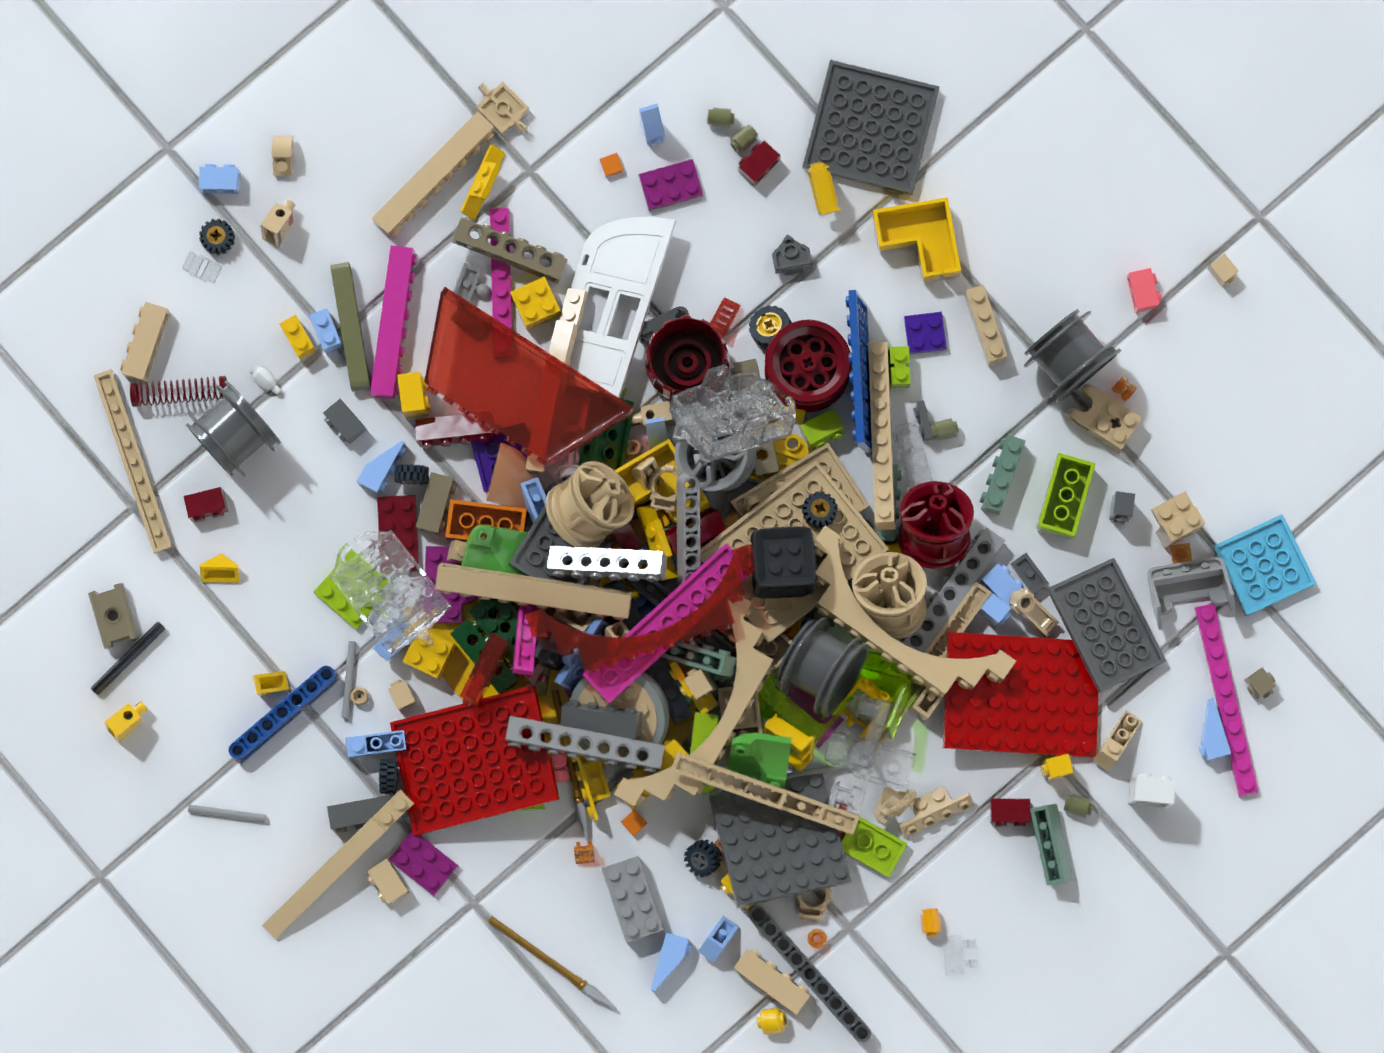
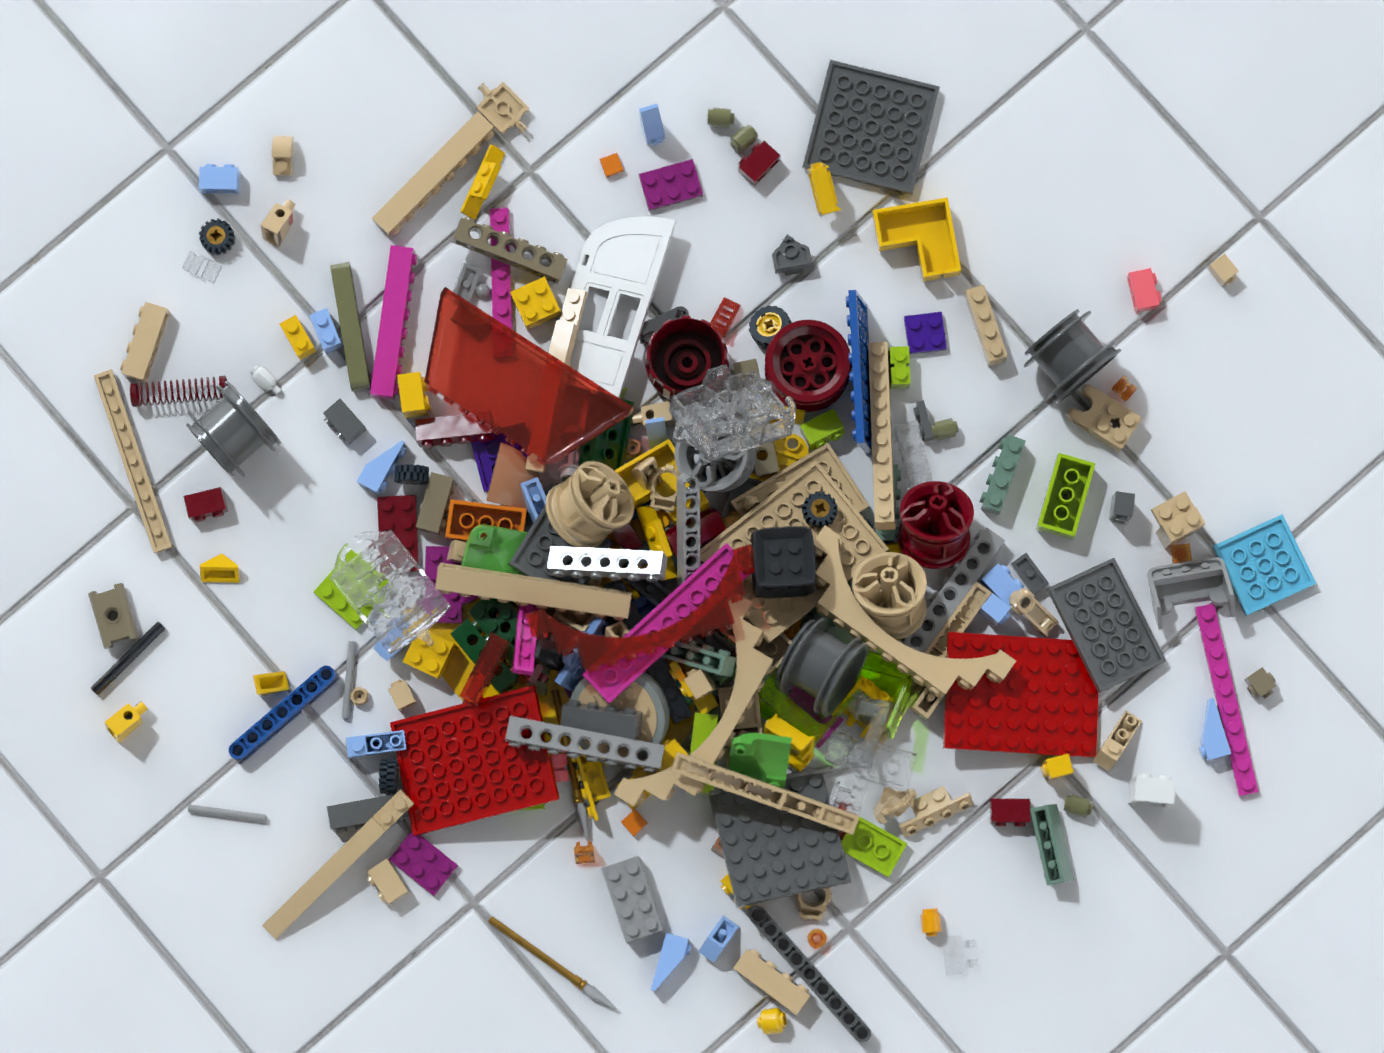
(695, 857): black wheel -> none

